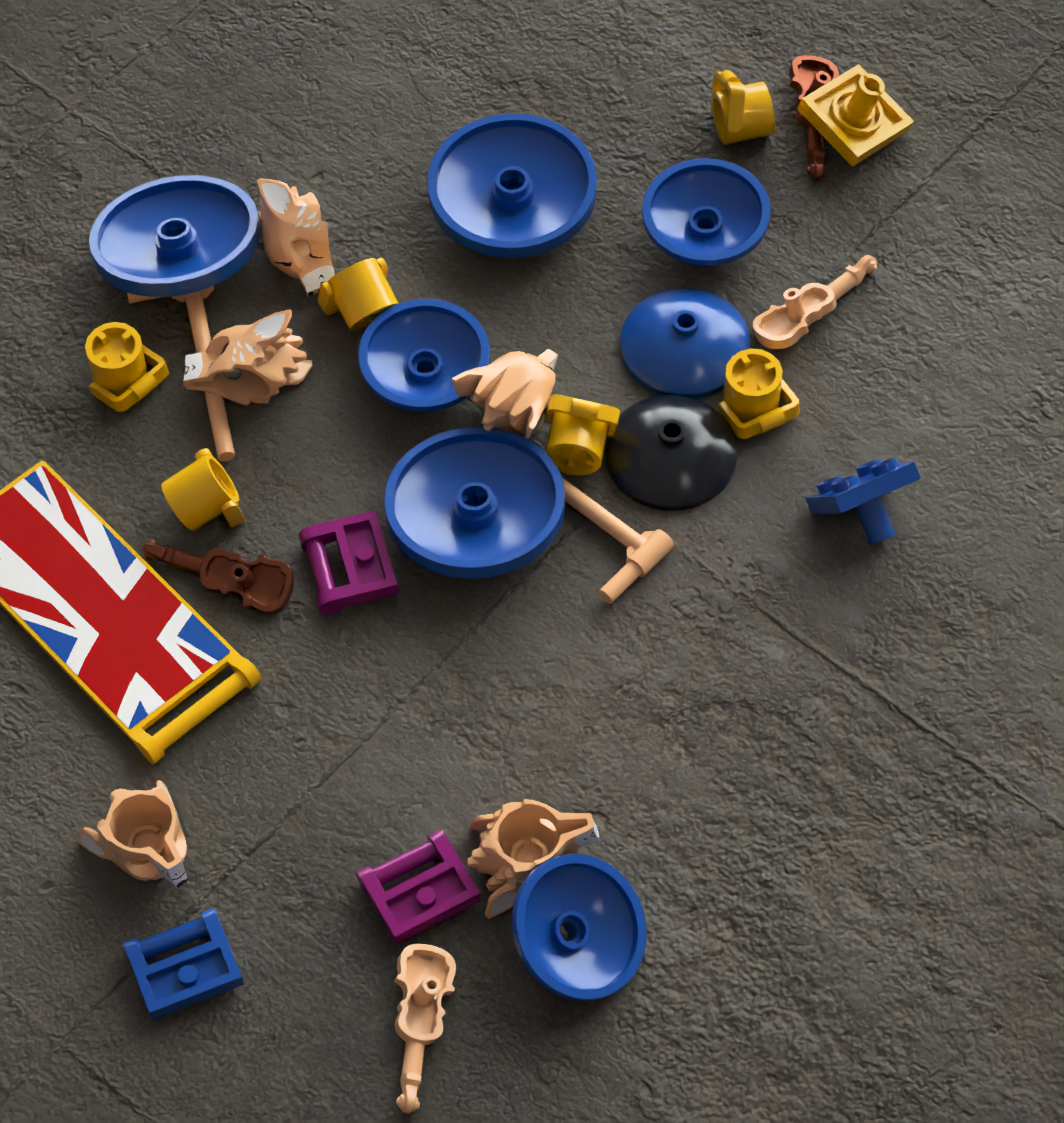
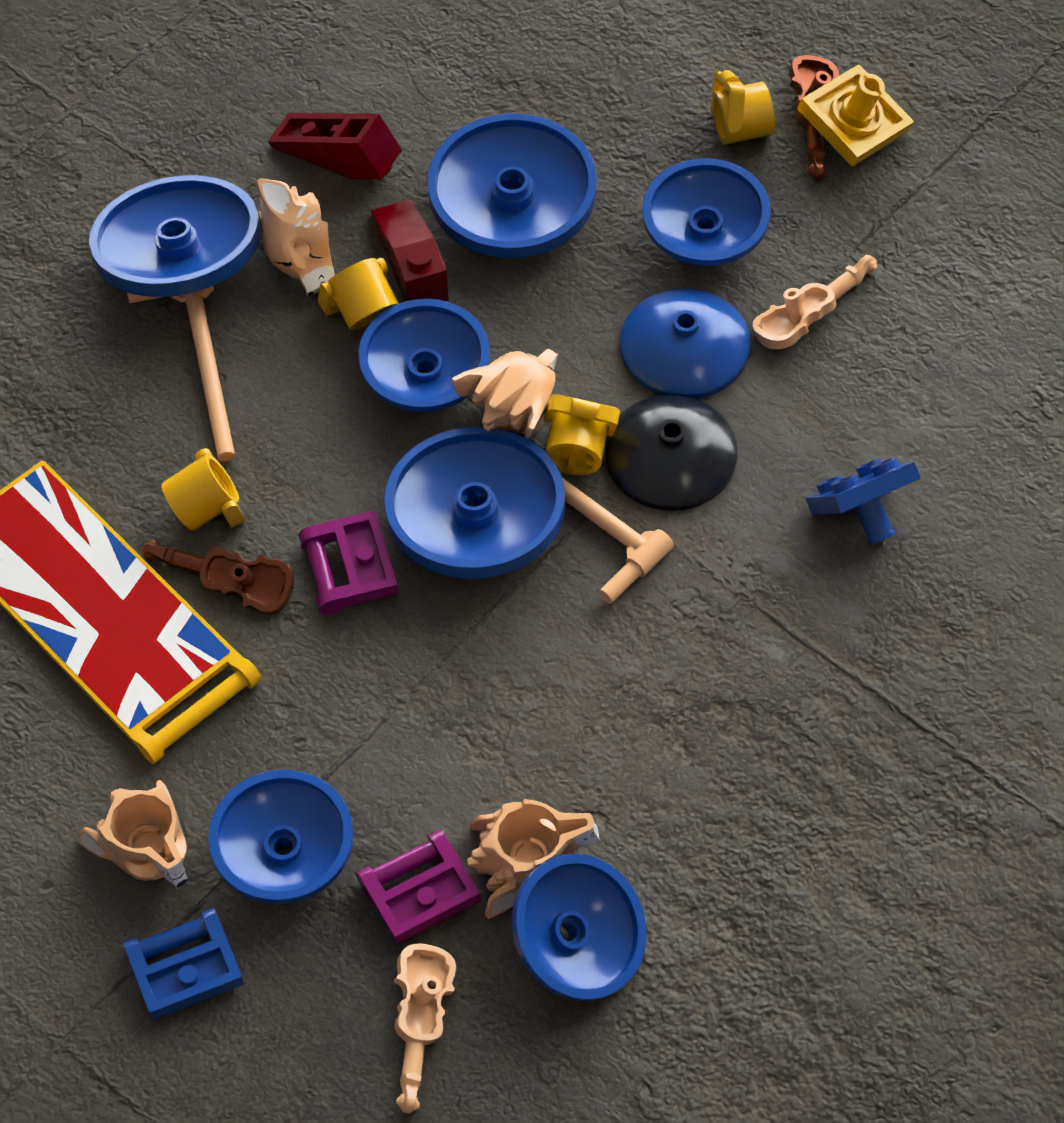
(120, 367): yellow piece -> none
(263, 353): light nougat piece -> none
(277, 812): none -> blue dish
(341, 142): none -> dark red slope
(411, 252): none -> dark red slope
(754, 393): yellow piece -> none

